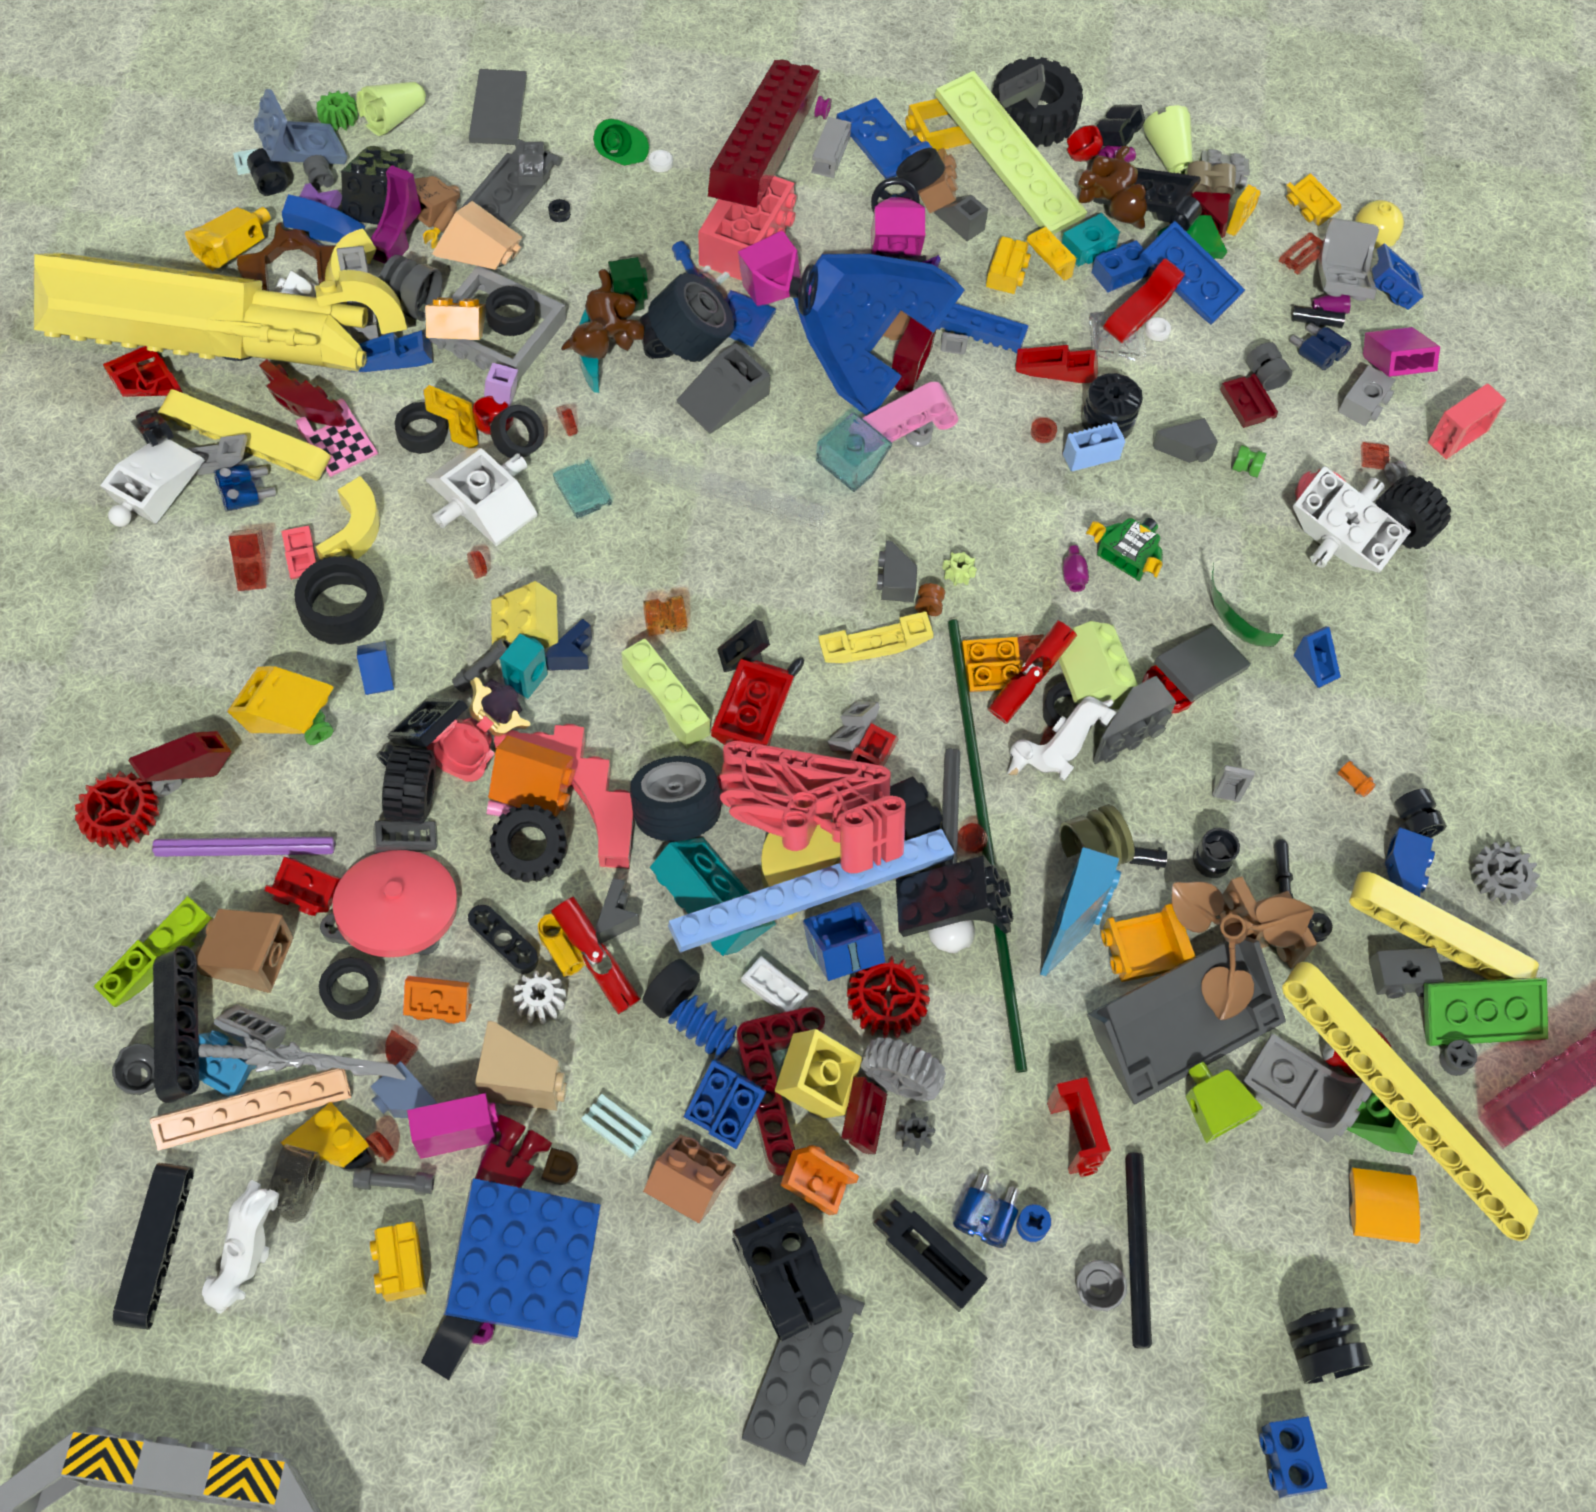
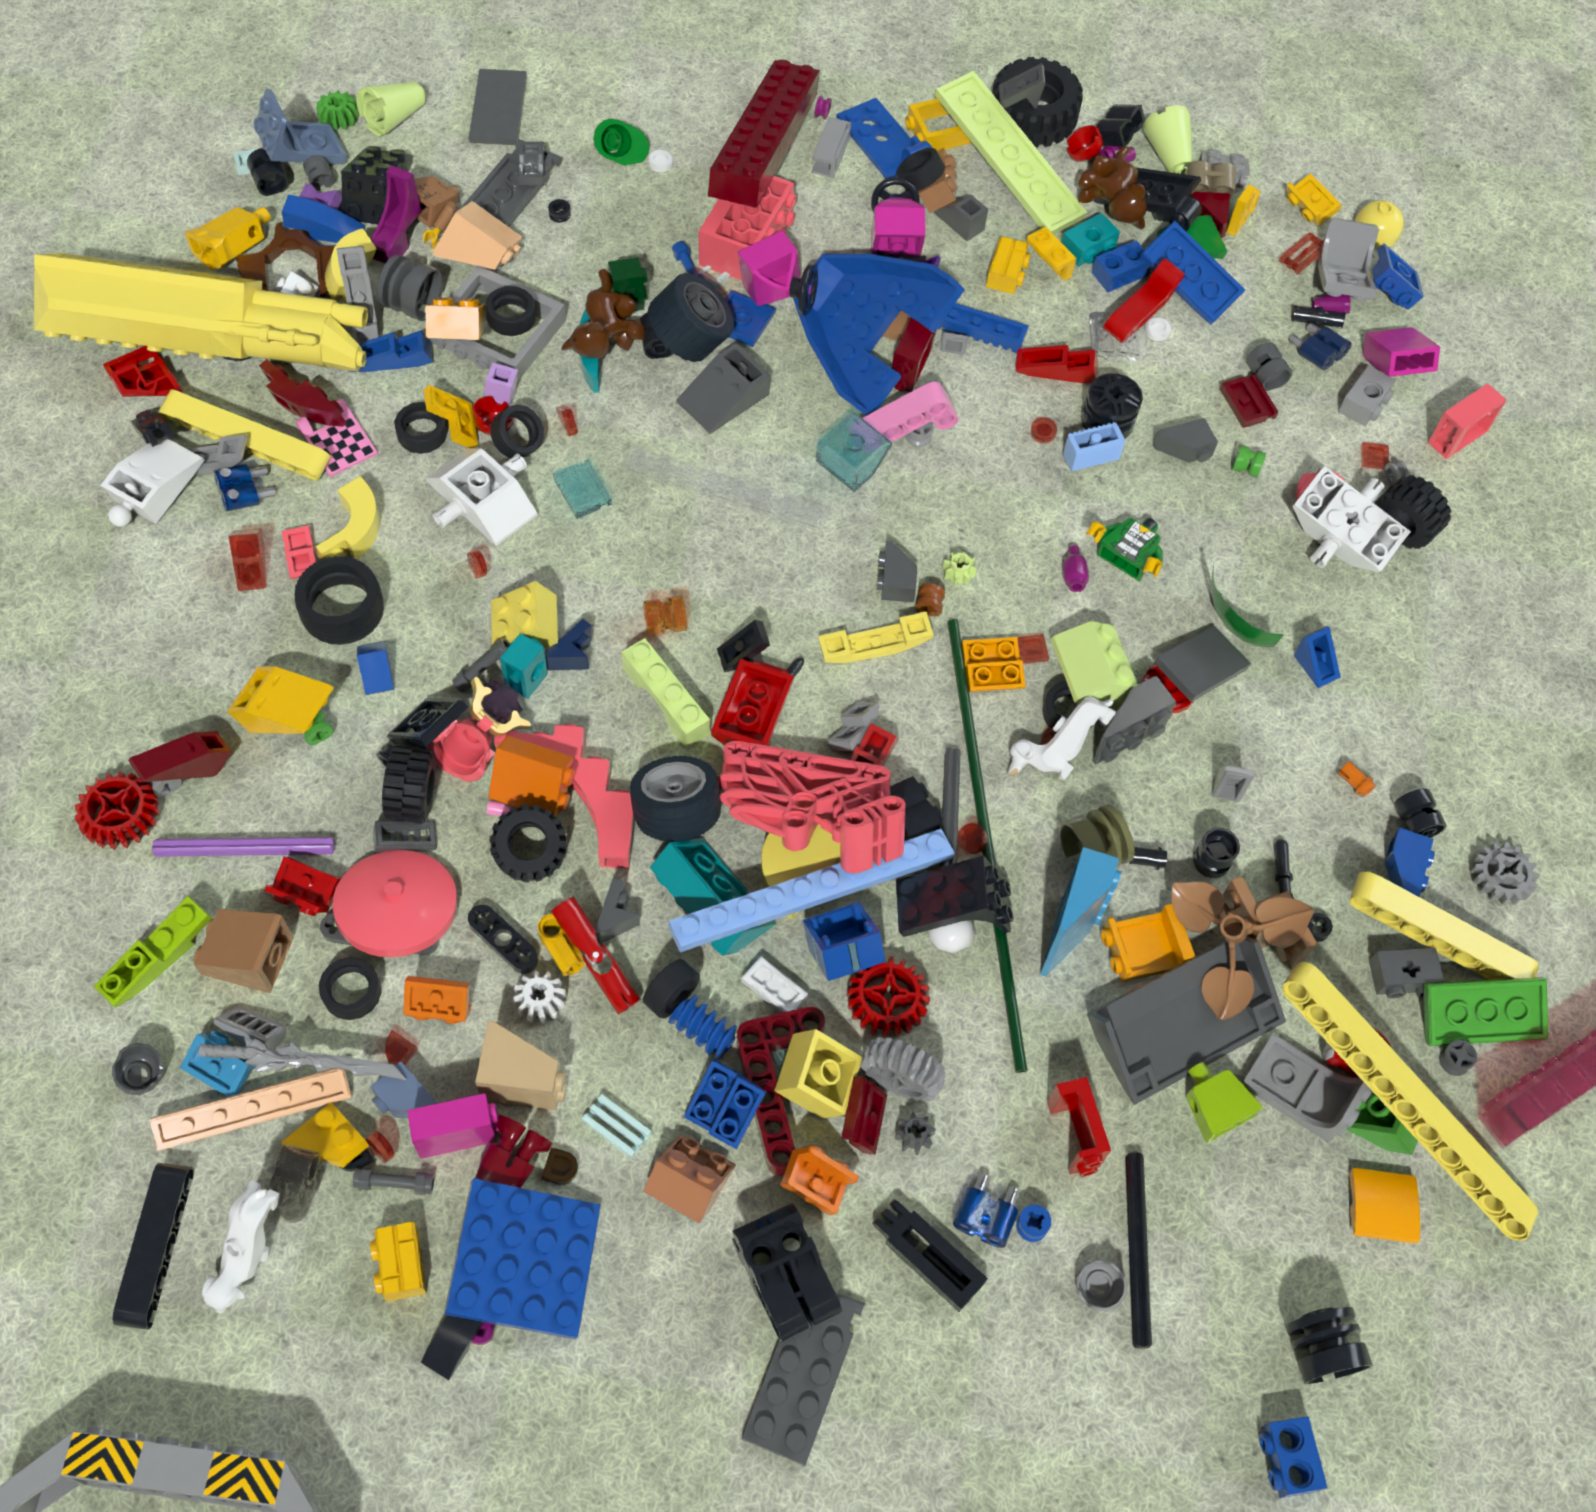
(175, 1024): black beam -> none
(368, 290): light yellow arch -> none
(1023, 683): red piece -> none

